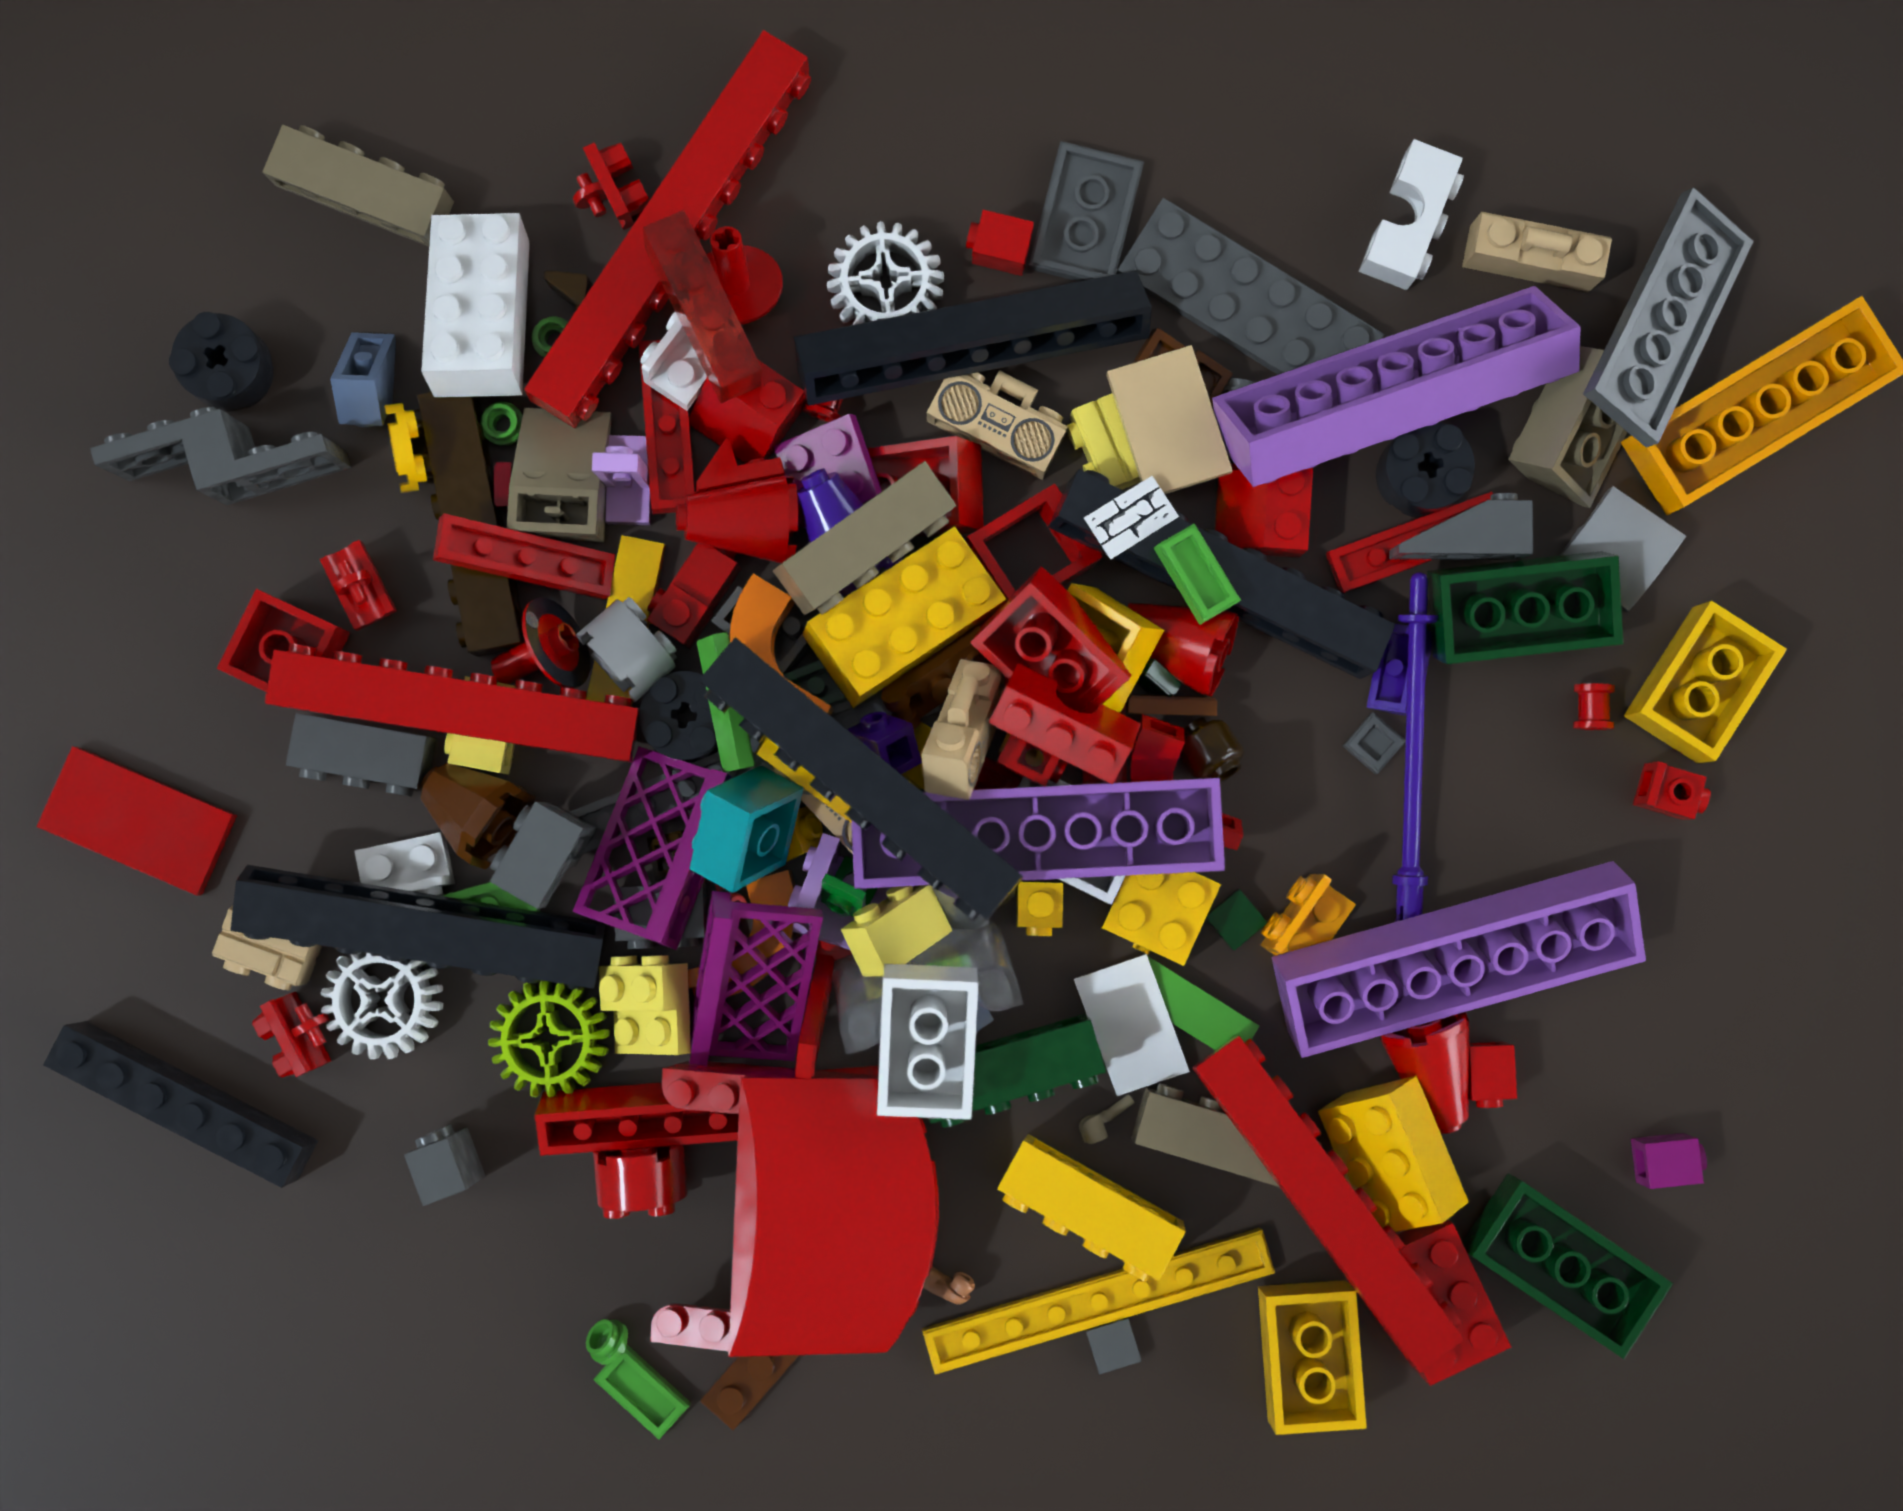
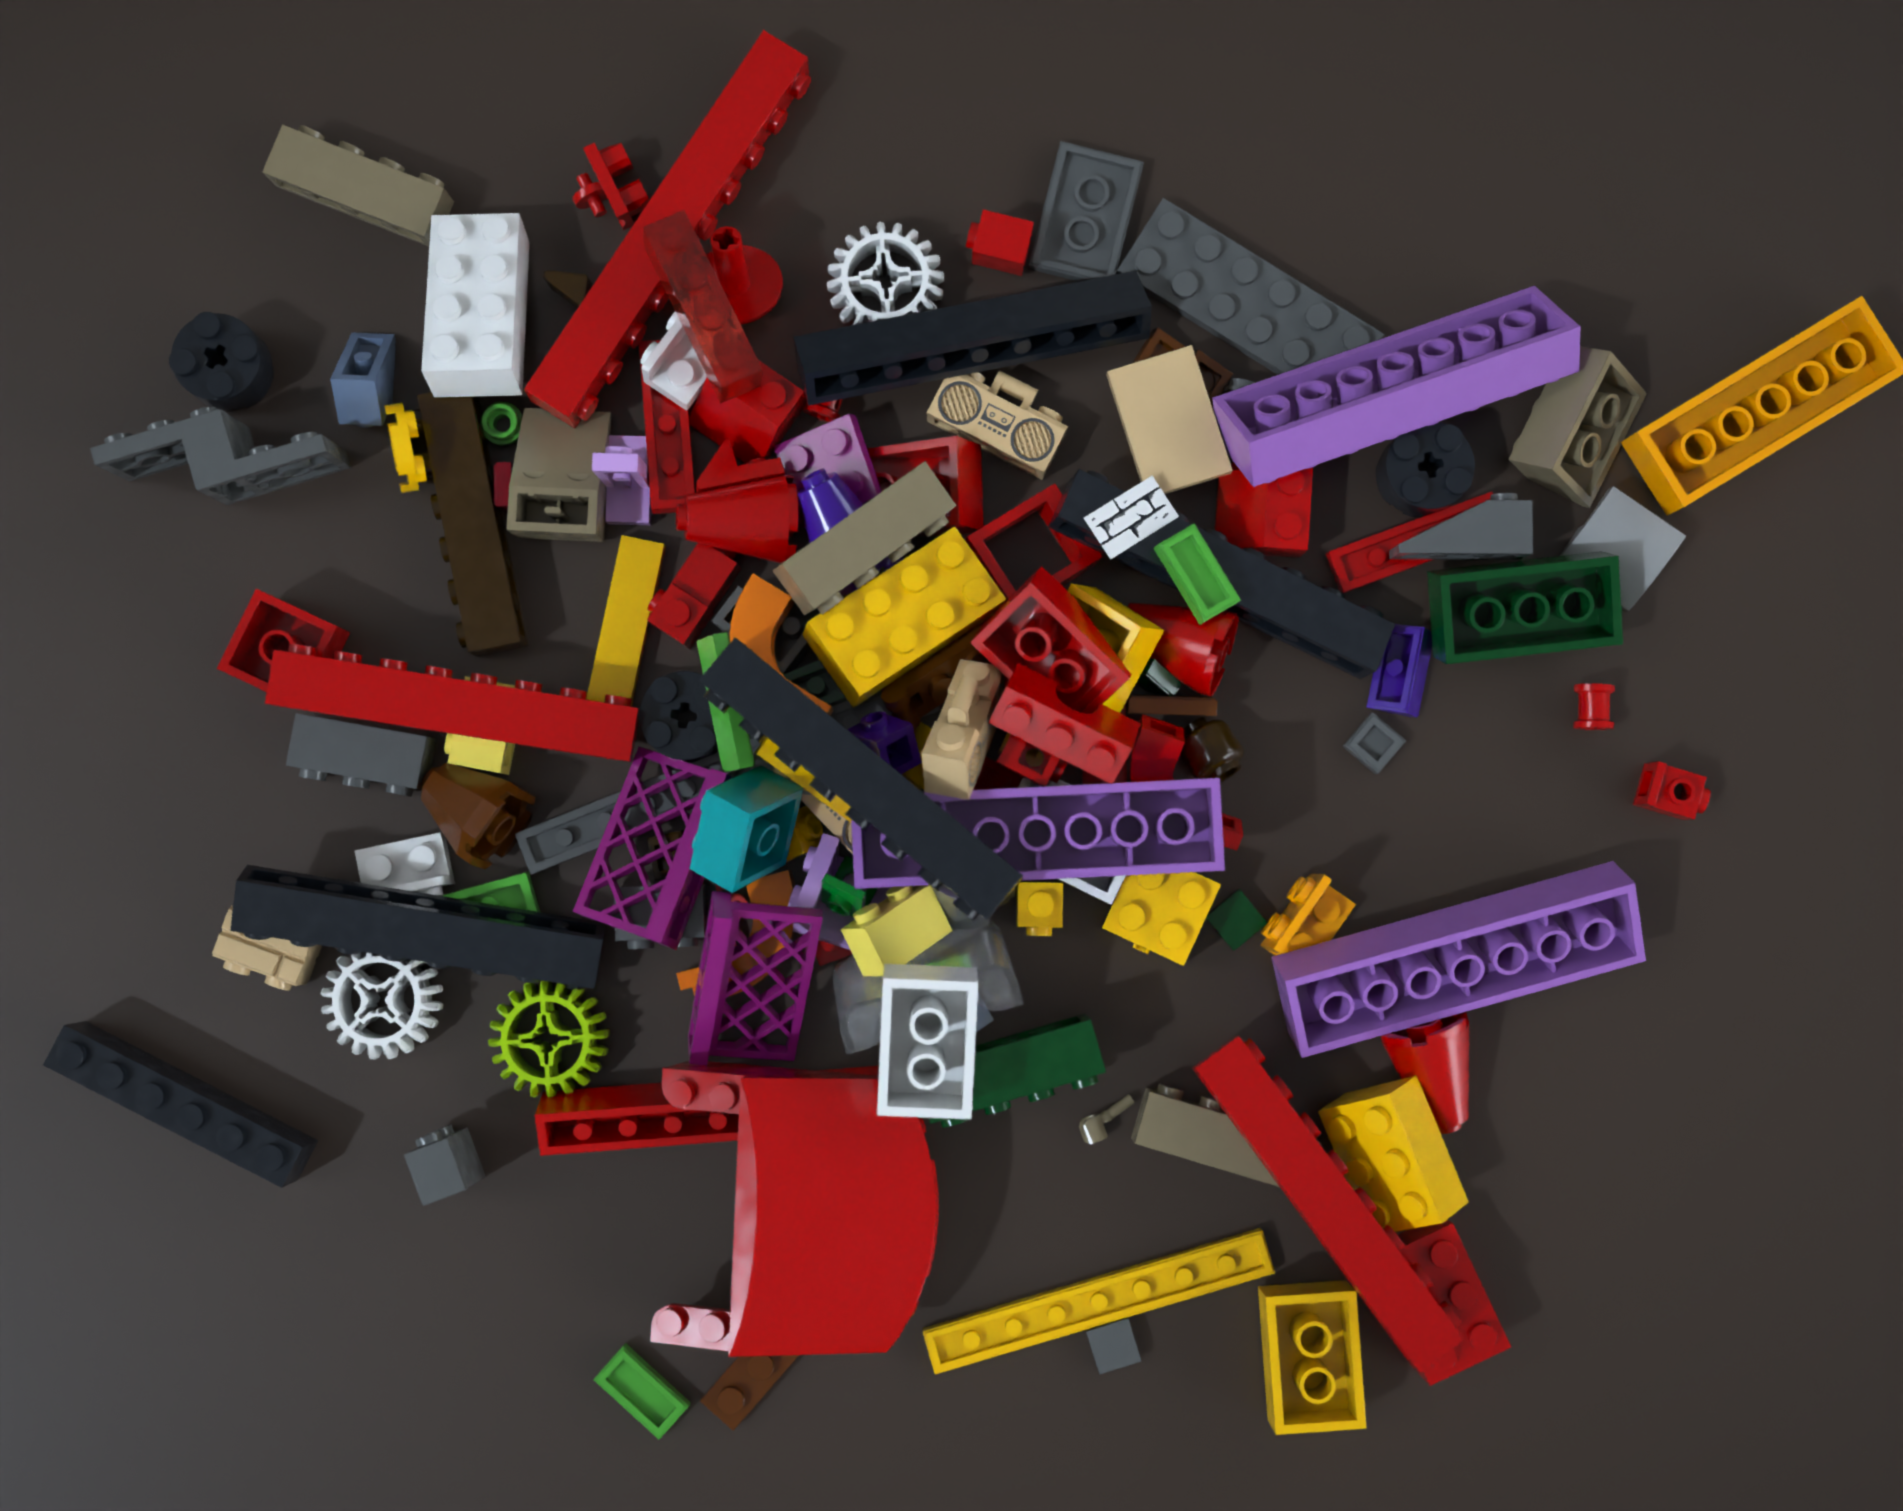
(136, 821): red tile -> none
(296, 1033): red hips -> none
(358, 585): red hips -> none
(523, 556): red plate -> none
(541, 852): dark grey brick -> none
(542, 332): bright green plate -> none
(548, 646): piece -> none
(607, 1341): bright green plate -> none
(628, 648): light grey brick -> none
(640, 1180): red brick -> none
(647, 1004): light yellow plate -> none
(814, 1017): red tile -> none
(952, 1290): nougat arm -> none
(1093, 1208): yellow brick -> none
(1102, 437): light yellow brick -> none
(1131, 1025): white sticker -> none
(1198, 1011): bright green tile -> none
(1410, 877): dark purple bar -> none
(1426, 181): white arch -> none
(1492, 1073): red brick -> none
(1536, 252): tan piece -> none
(1566, 1265): dark green brick -> none
(1668, 318): plate -> none
(1668, 1160): magenta brick -> none
(1705, 682): yellow brick -> none

